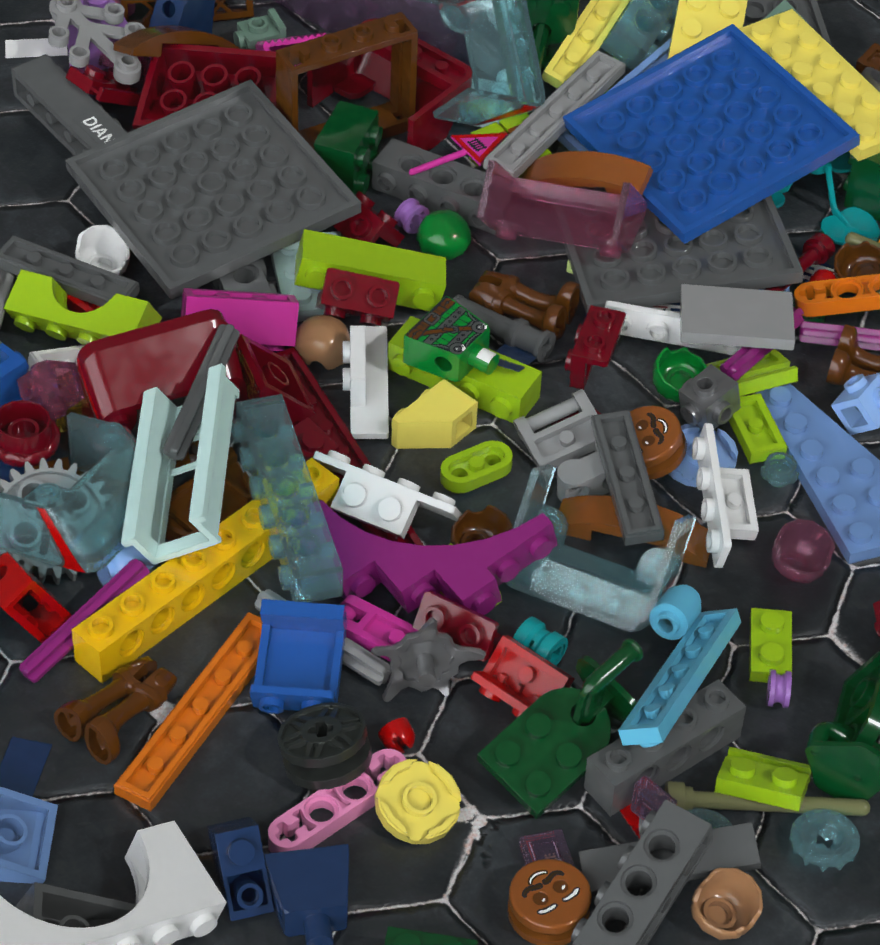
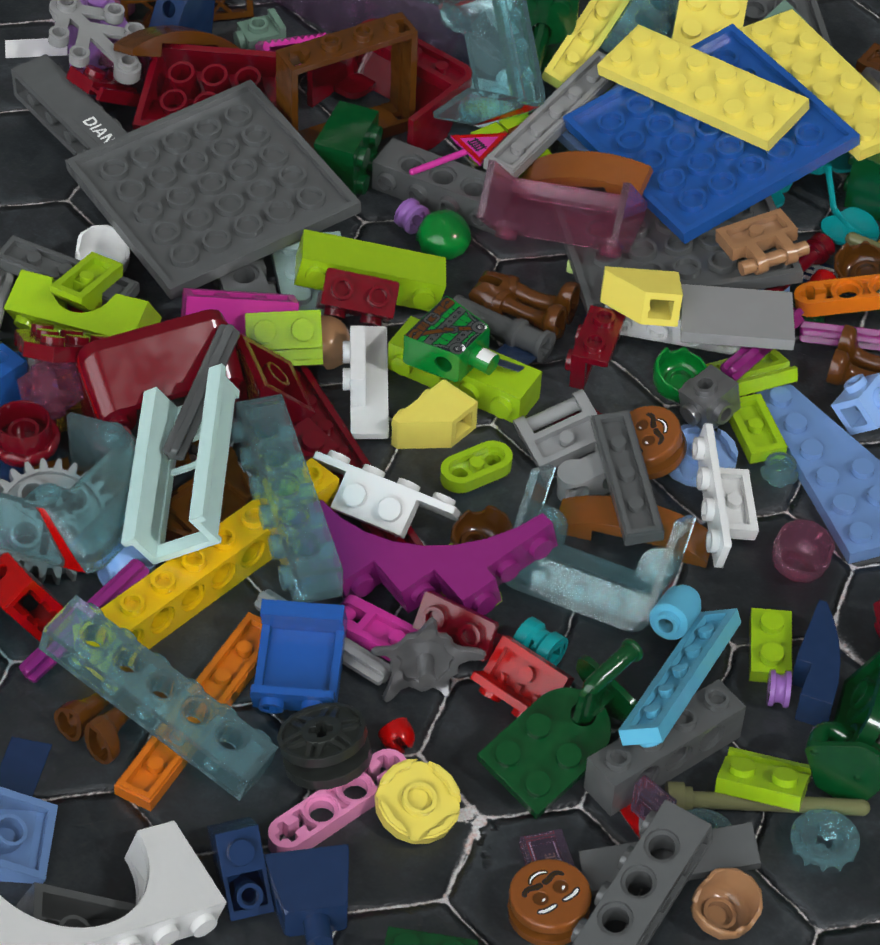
(49, 345): none -> dark red plate
(87, 281): none -> lime slope
(164, 718): none -> clear light blue brick
(288, 334): none -> lime plate
(370, 225): dark red bracket -> none
(643, 294): none -> light yellow slope
(703, 87): none -> light yellow plate
(760, 233): none -> medium nougat plate
(818, 668): none -> dark blue slope

